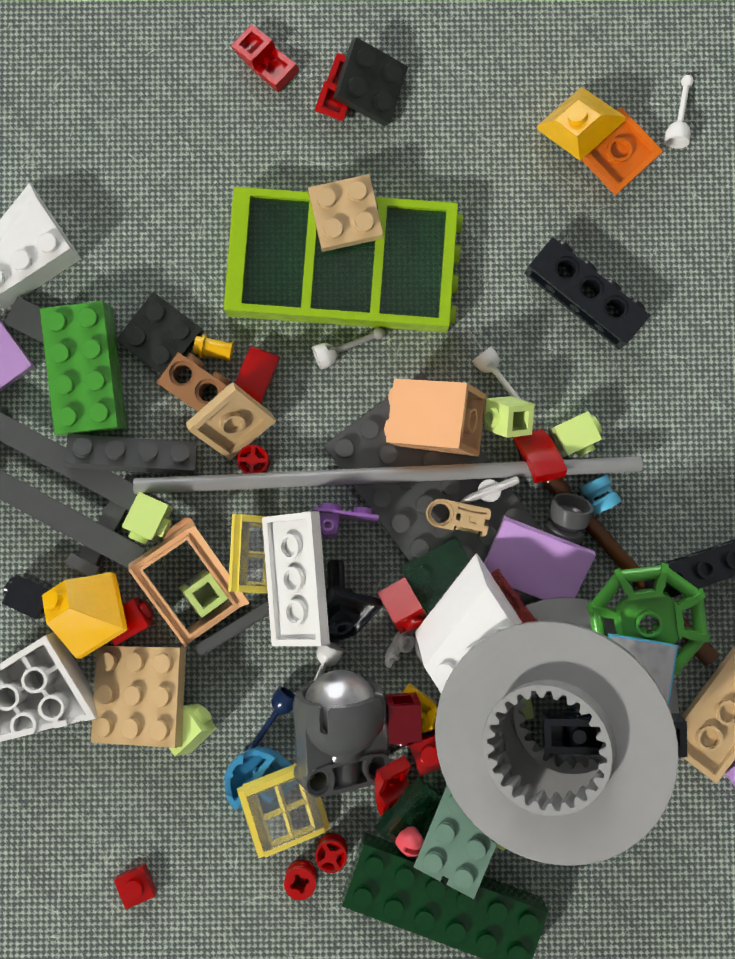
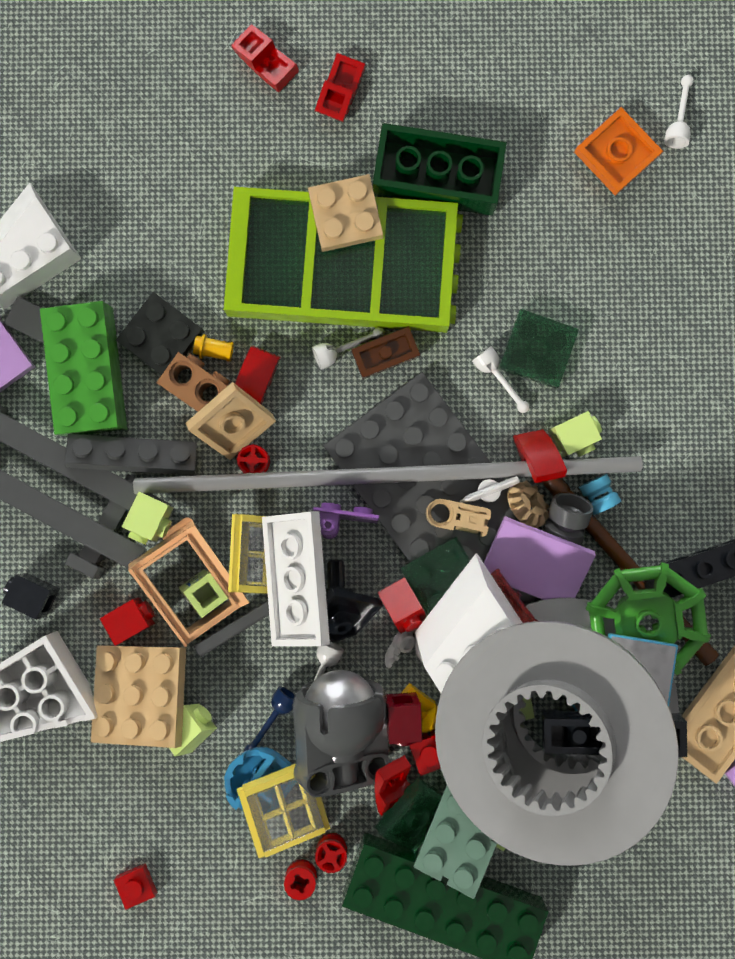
(85, 612): yellow slope -> none
(370, 82): pearl dark grey plate -> none
(385, 352): none -> reddish brown plate
(409, 841): coral hinge -> none
(436, 416): light nougat slope -> none
(439, 168): none -> dark green brick
(509, 416): yellowish green brick -> none
(522, 498): none -> tan gear
(538, 348): none -> clear green plate
(581, 123): yellow slope -> none
(590, 310): black brick -> none

